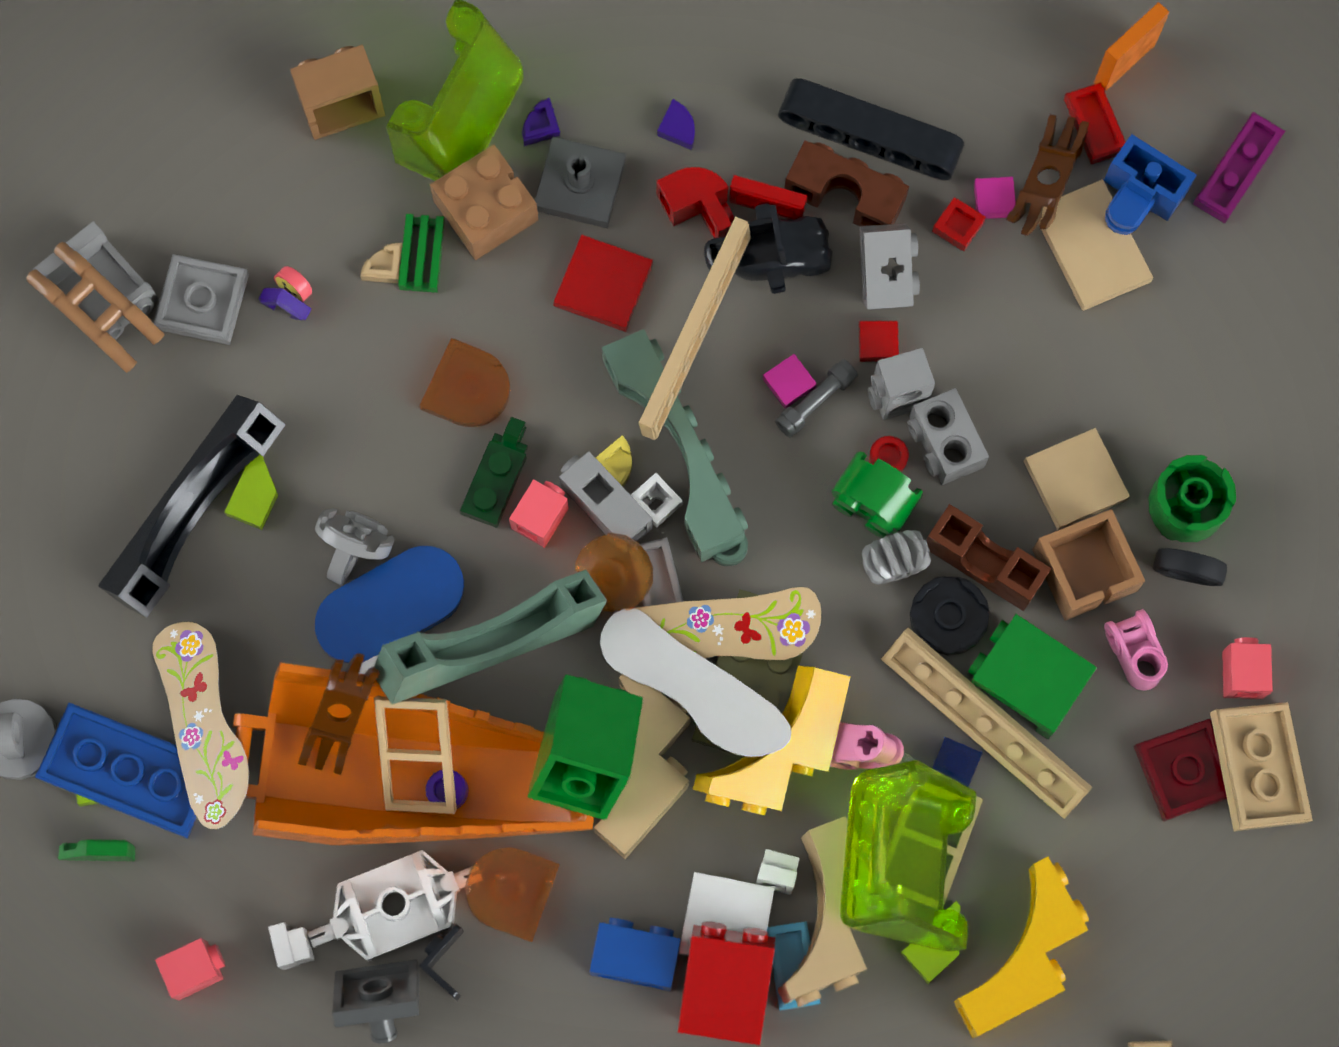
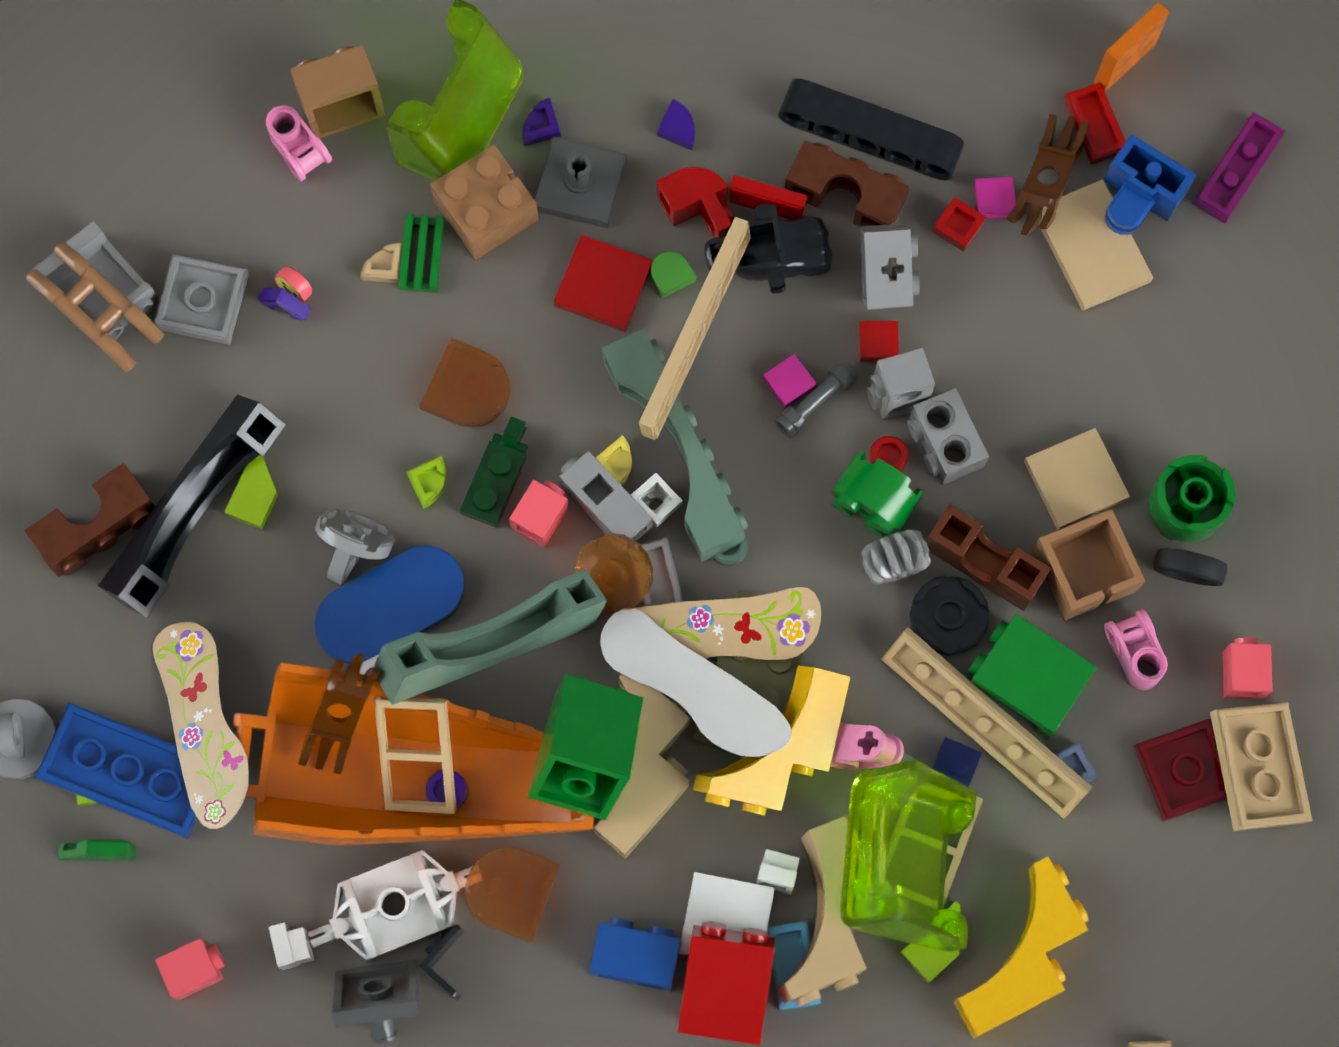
(68, 545): none -> copper arch
(299, 147): none -> bright pink piece
(428, 480): none -> lime tile
(671, 273): none -> bright green tile
(1078, 762): none -> sand blue tile

